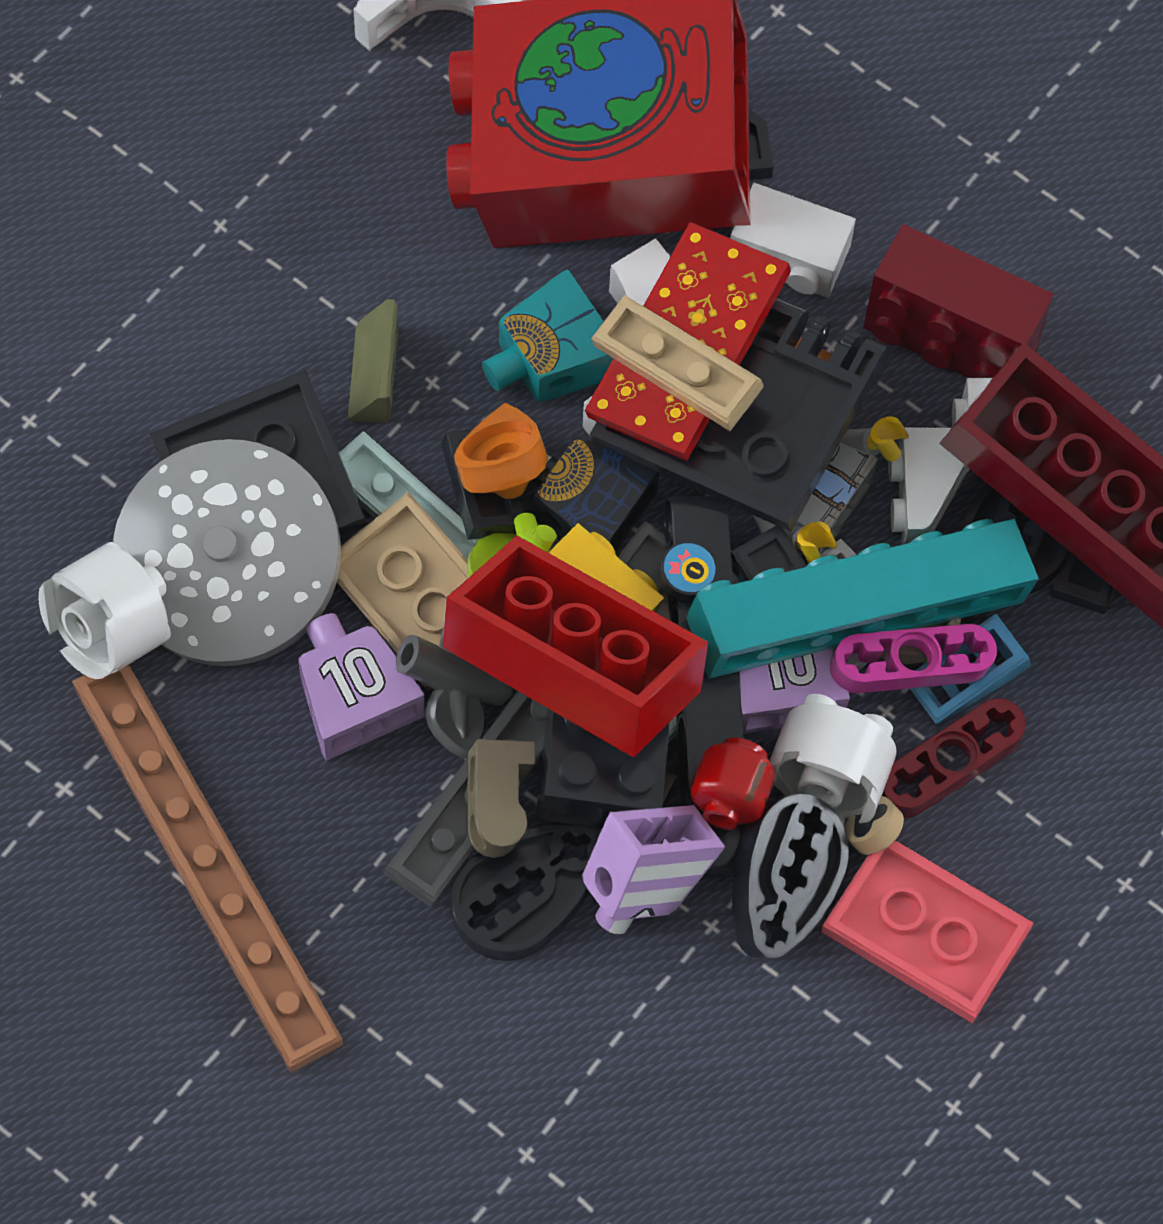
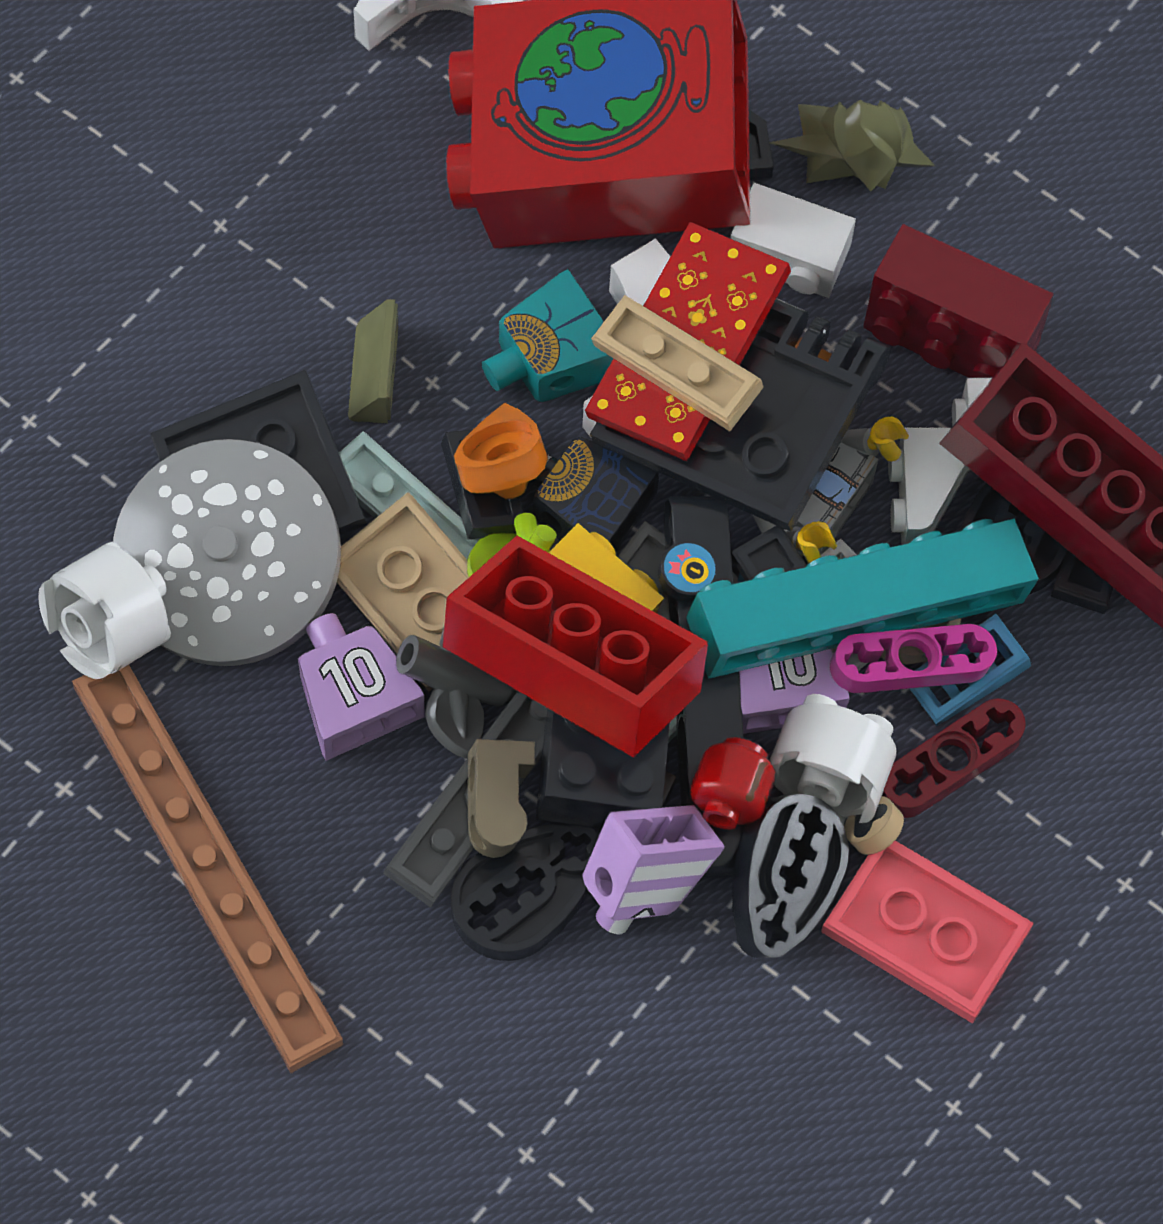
(855, 142): none -> olive hair

